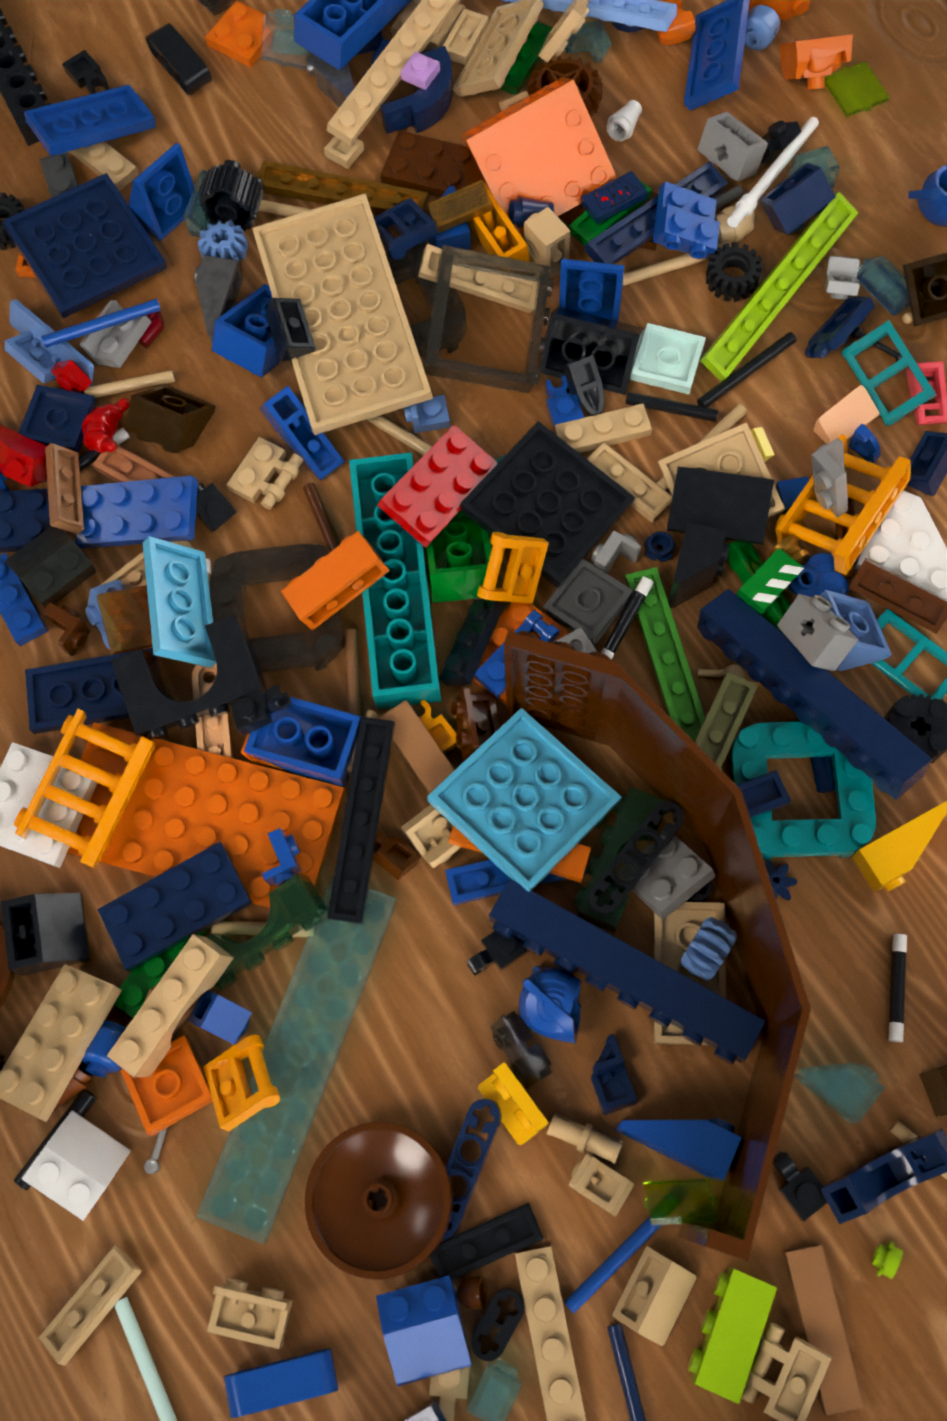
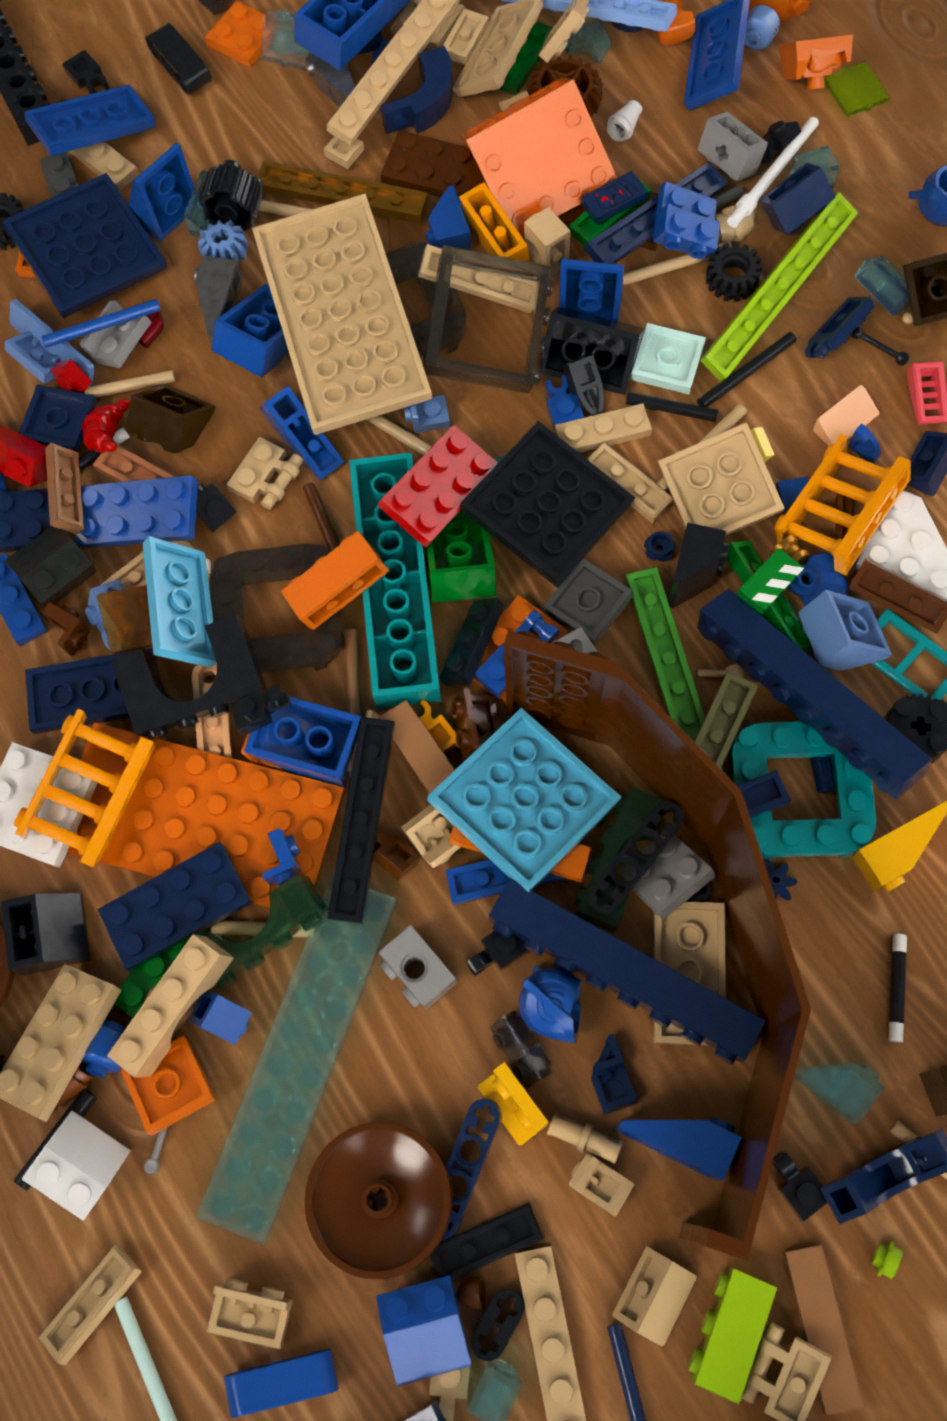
(230, 1085): light orange plate -> none
(289, 328): black slope -> none
(410, 222): dark blue plate -> none
(411, 948): none -> light grey brick
(420, 70): lavender plate -> none
(460, 206): pearl gold tile -> none
(521, 572): light orange plate -> none
(522, 208): dark blue cone -> none
(611, 1265): blue bar -> none
(616, 545): light grey bracket -> none
(627, 617): black bar -> none
(680, 1202): clear neon green piece -> none
(708, 948): medium blue gear -> none
(721, 502): black tile -> none
(817, 632): light grey brick -> none
(830, 477): light grey bracket -> none
(842, 277): light grey bracket -> none
(857, 347): teal window -> none

